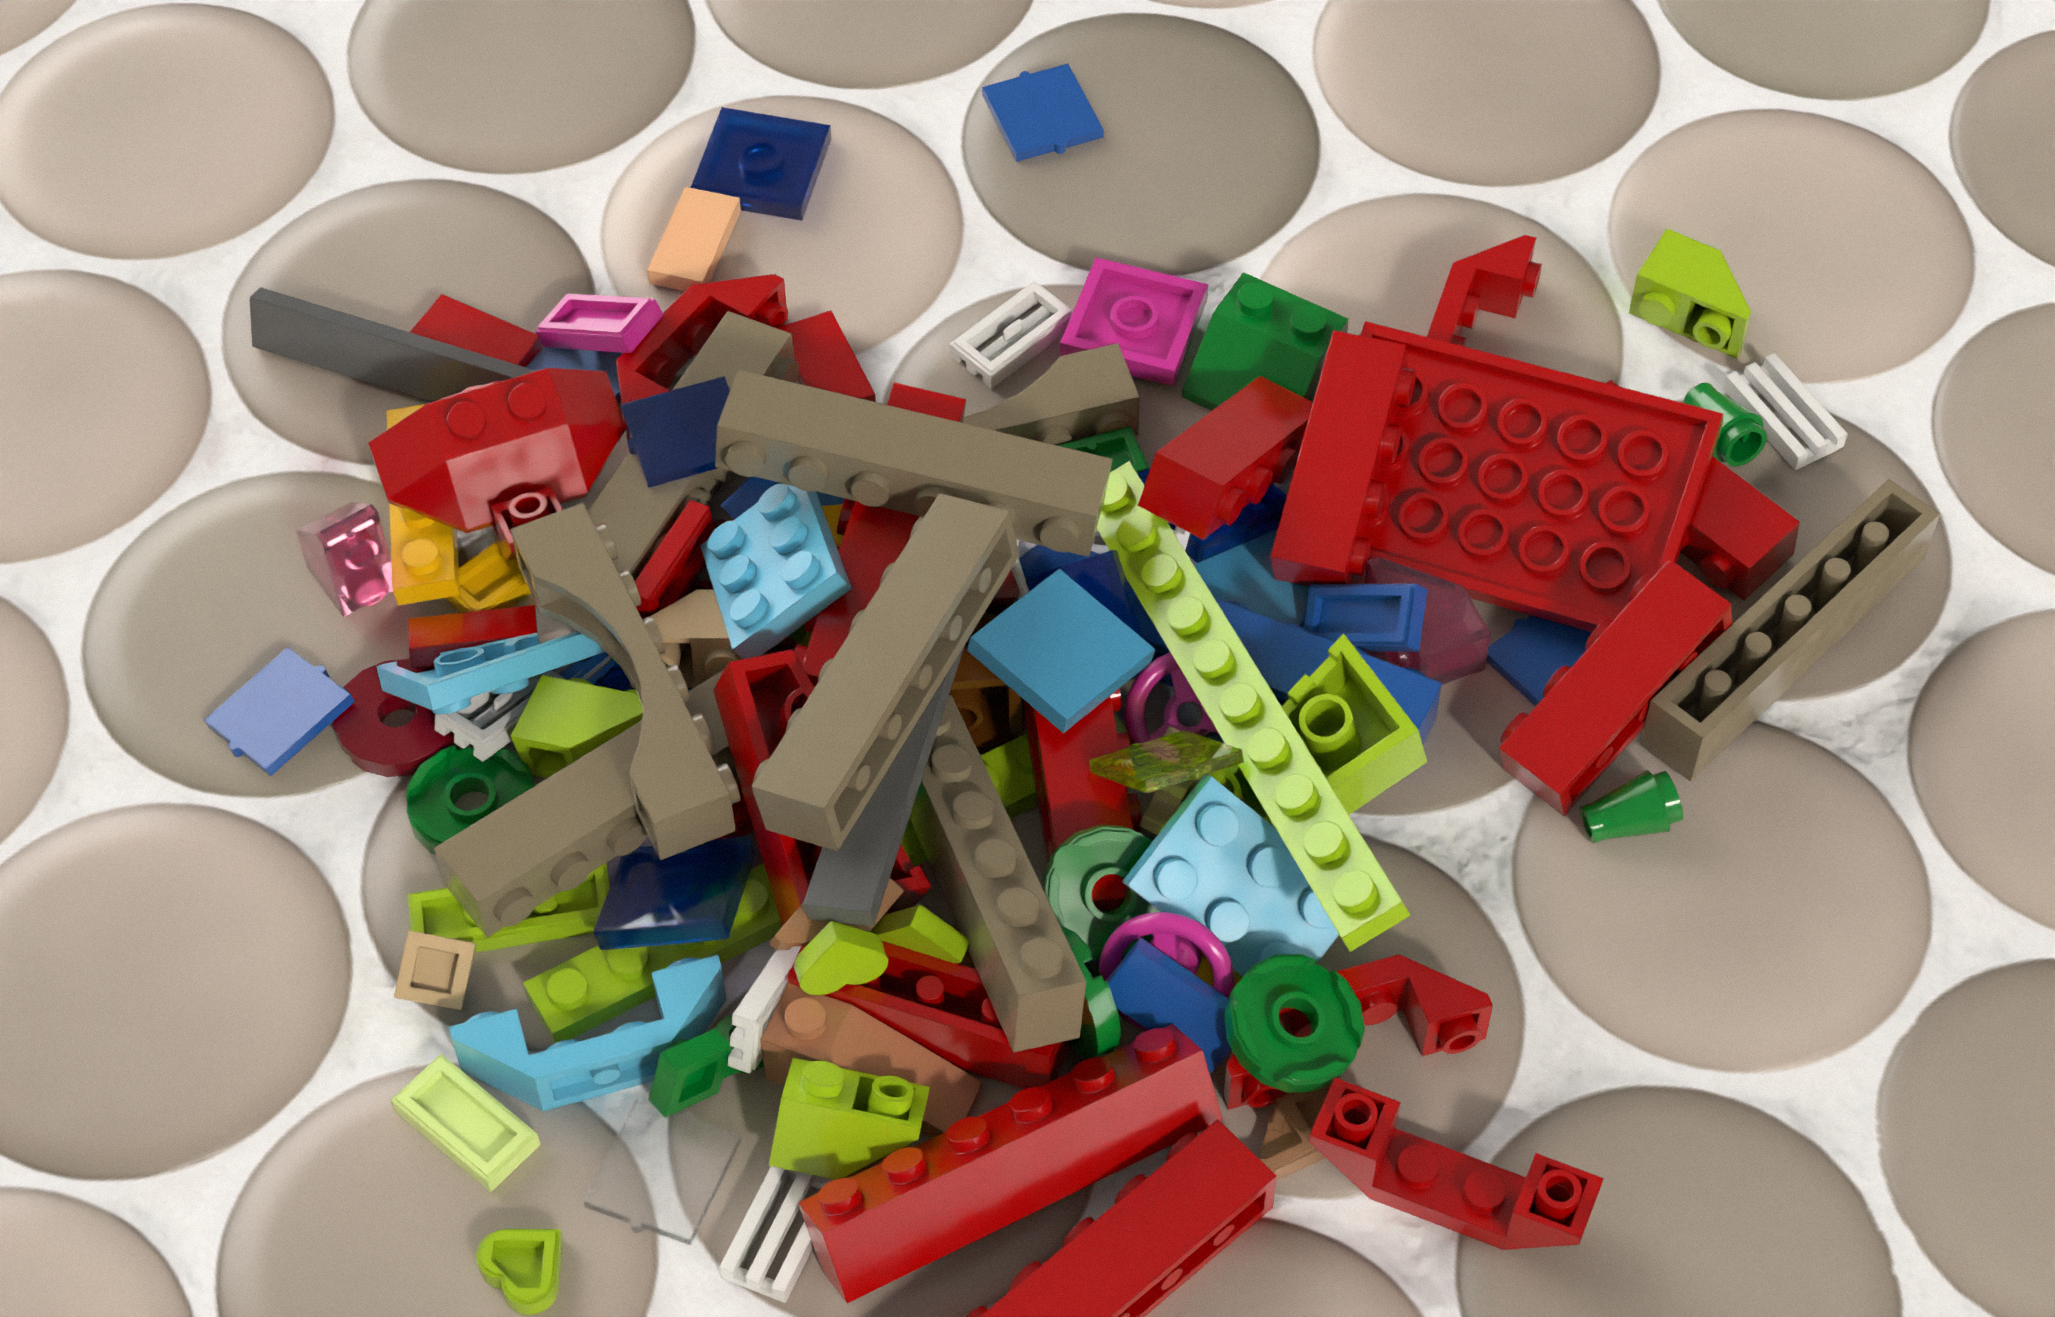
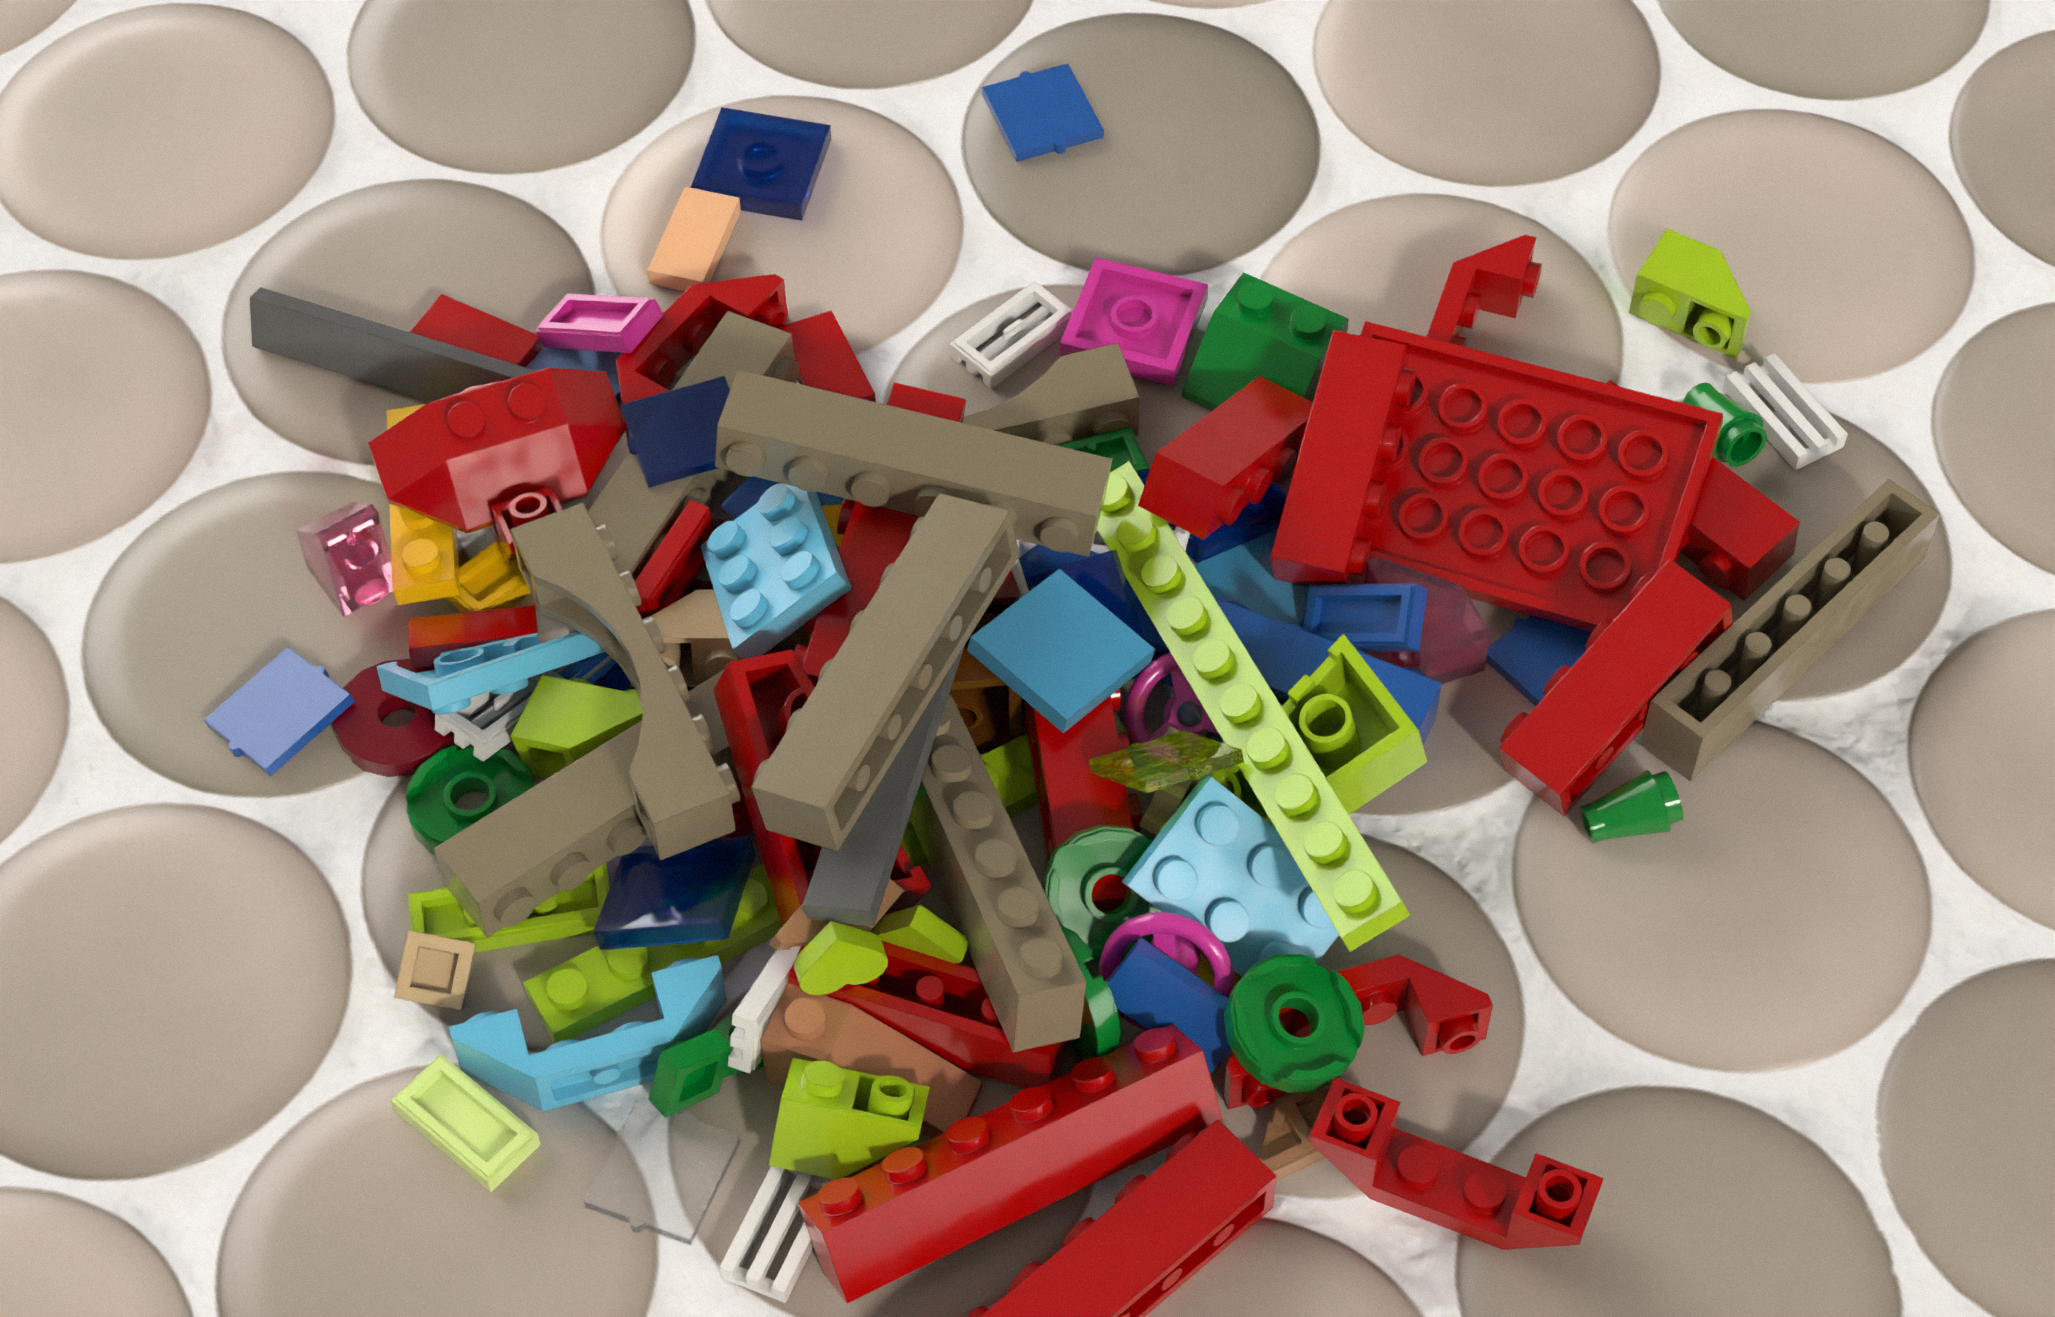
(523, 1266): lime tile -> none

